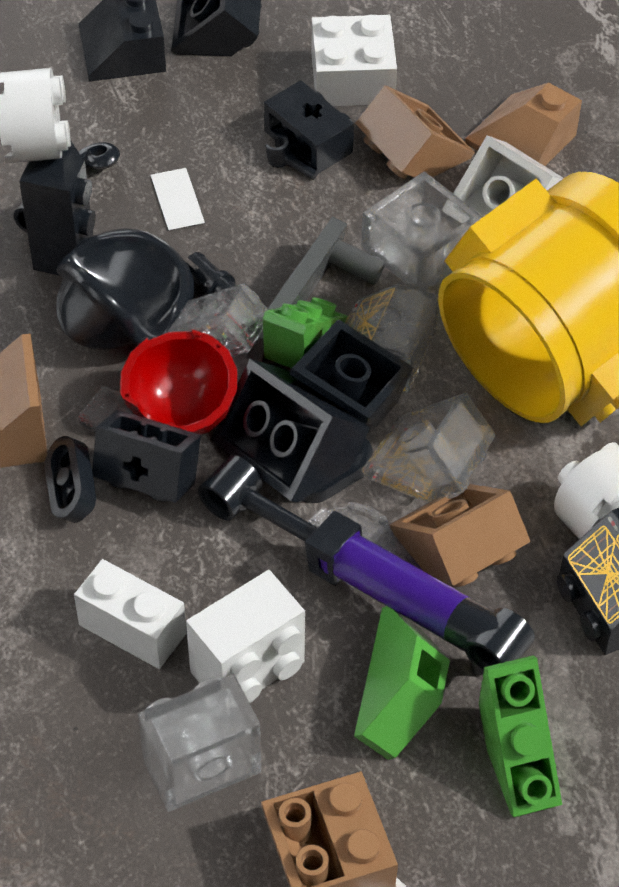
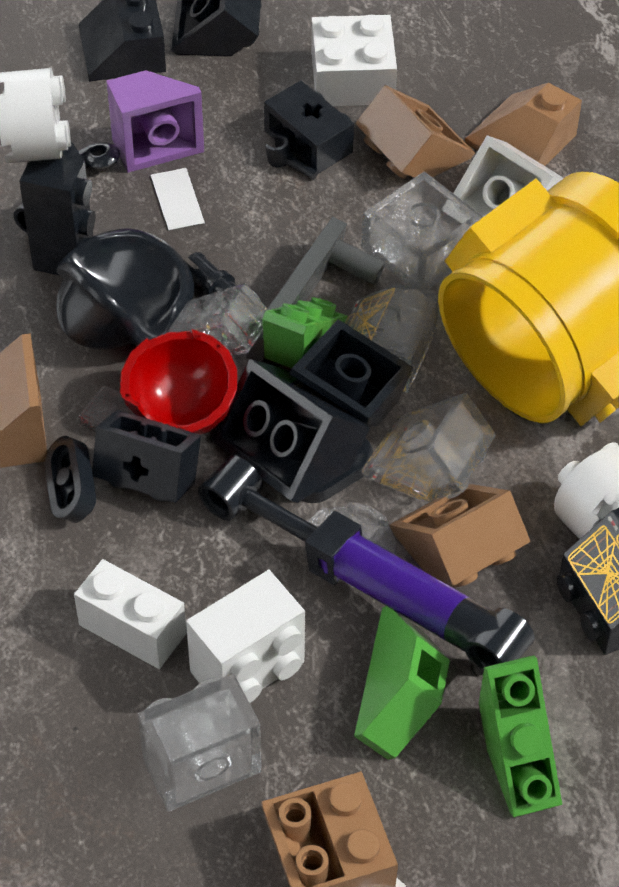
(154, 119): none -> medium lavender slope

